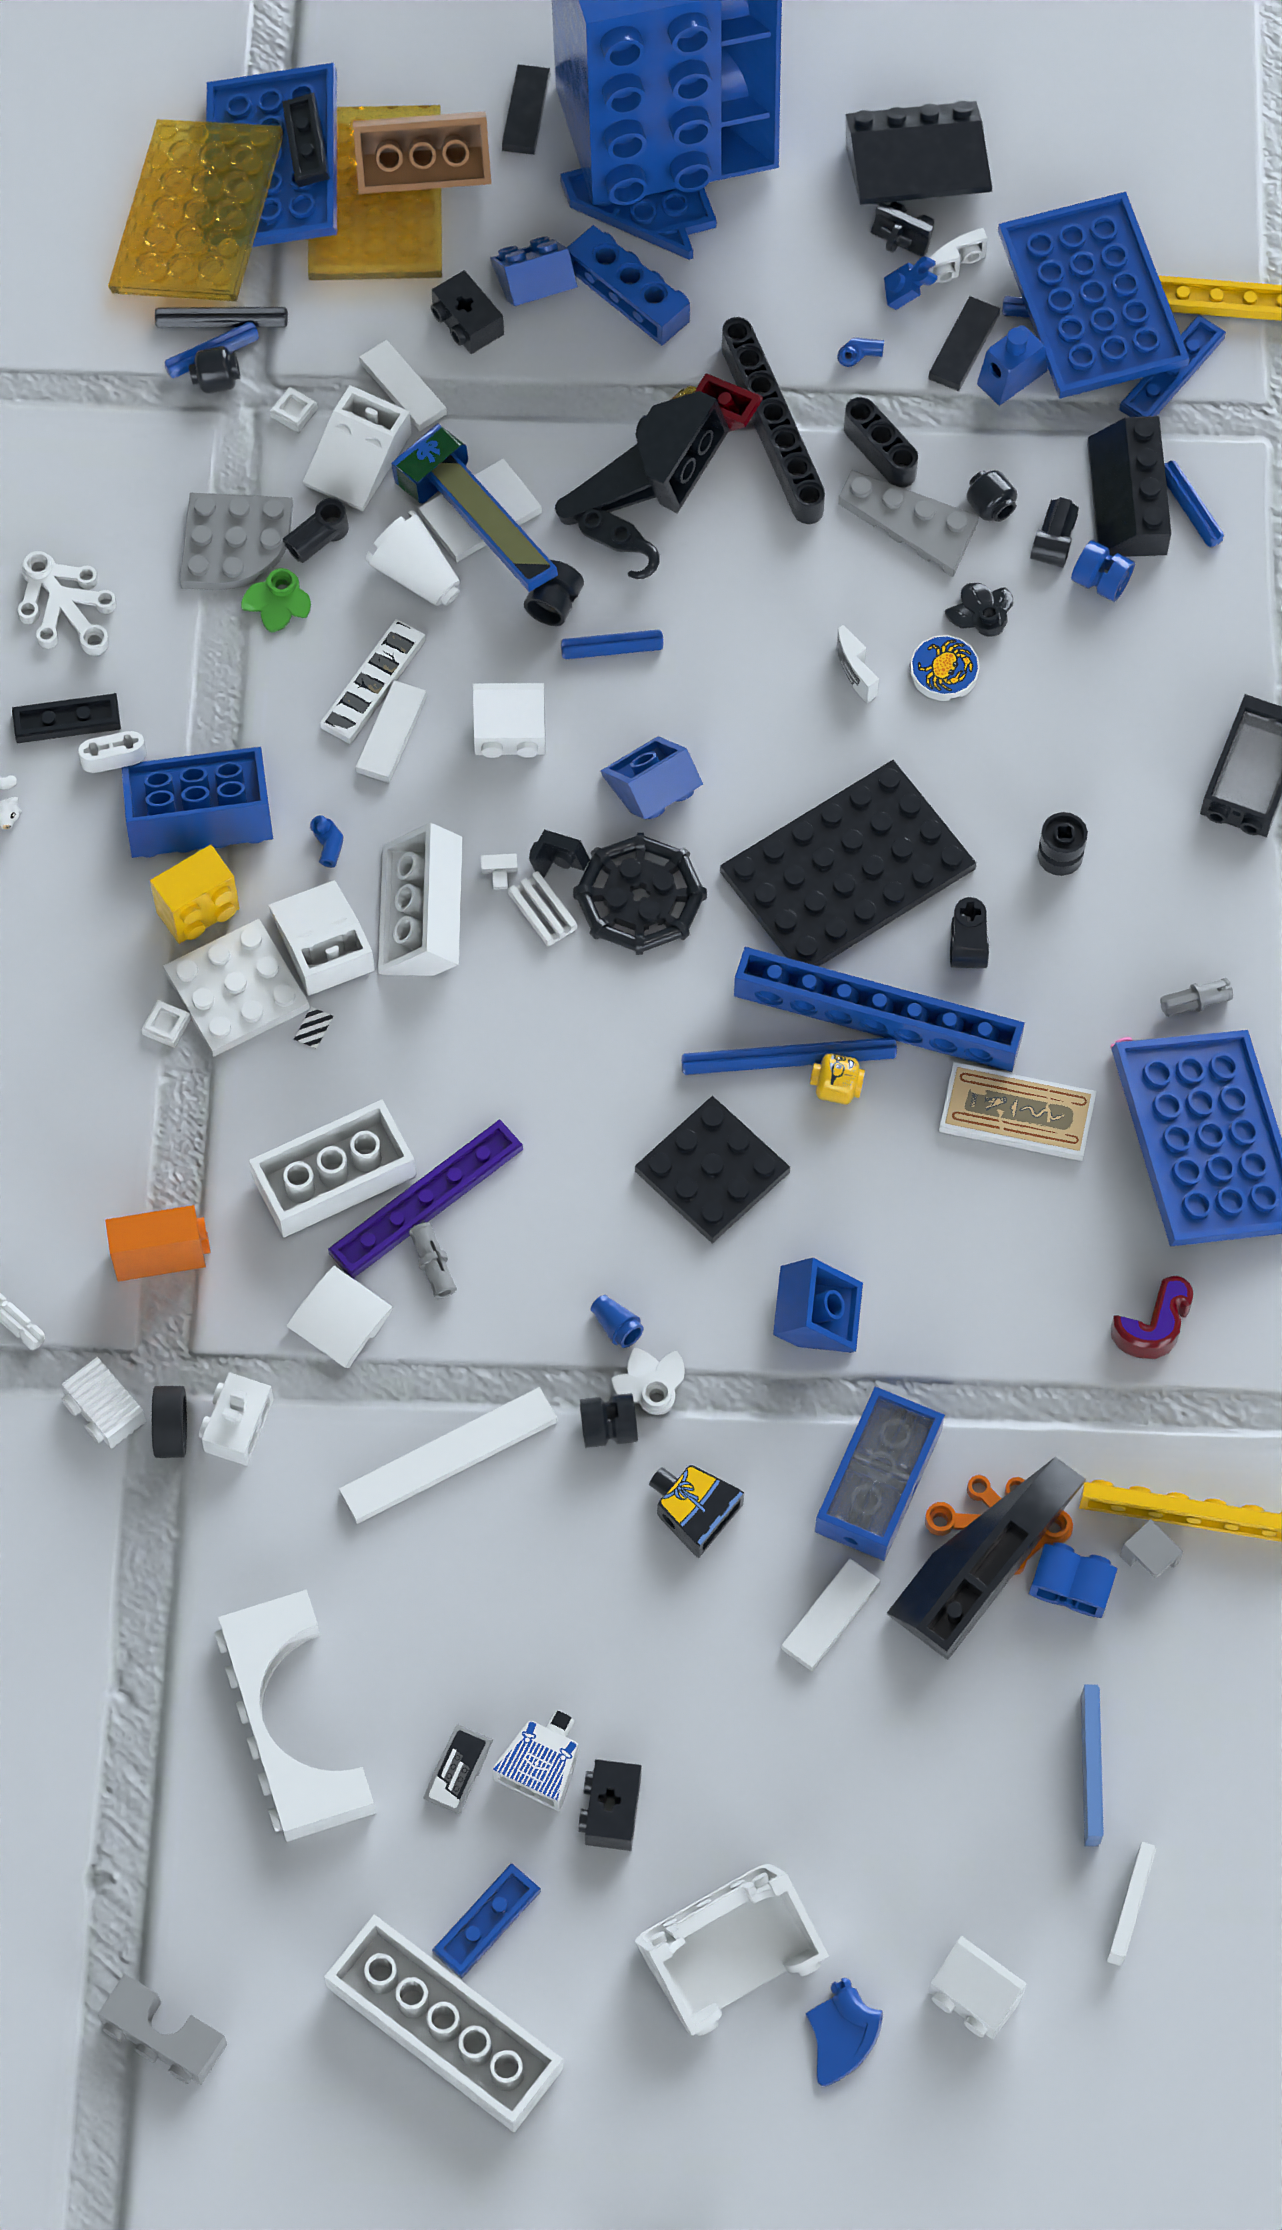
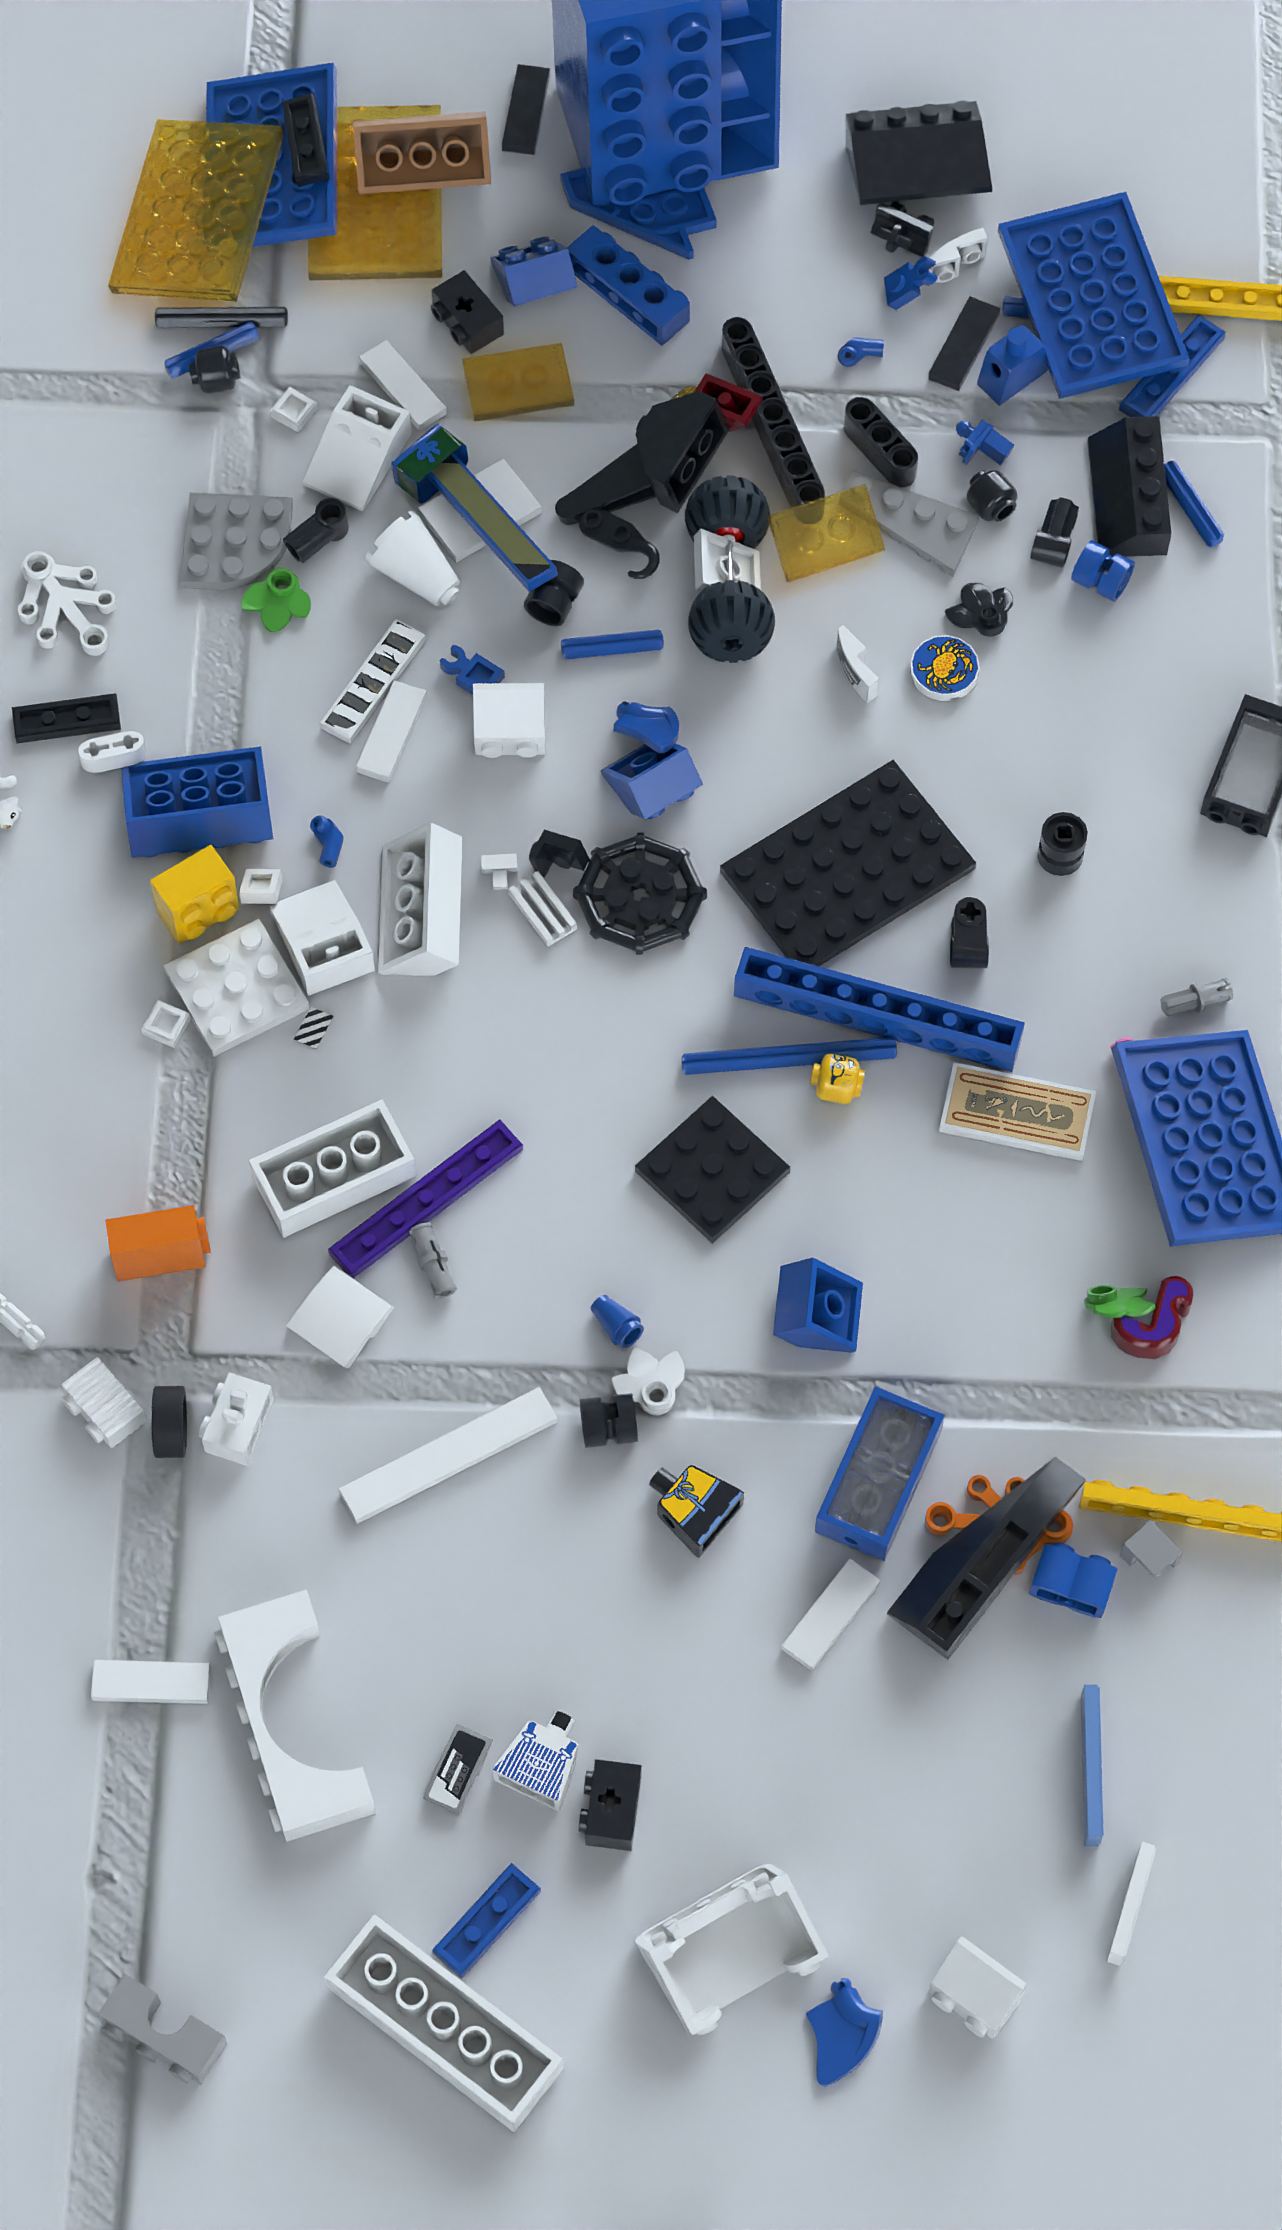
(150, 1681): none -> white tile
(261, 886): none -> white plate
(472, 671): none -> blue plate
(518, 382): none -> clear yellow tile
(651, 725): none -> blue arm
(731, 613): none -> black plate
(826, 533): none -> clear yellow tile
(983, 439): none -> blue piece
(1114, 1303): none -> bright green plate

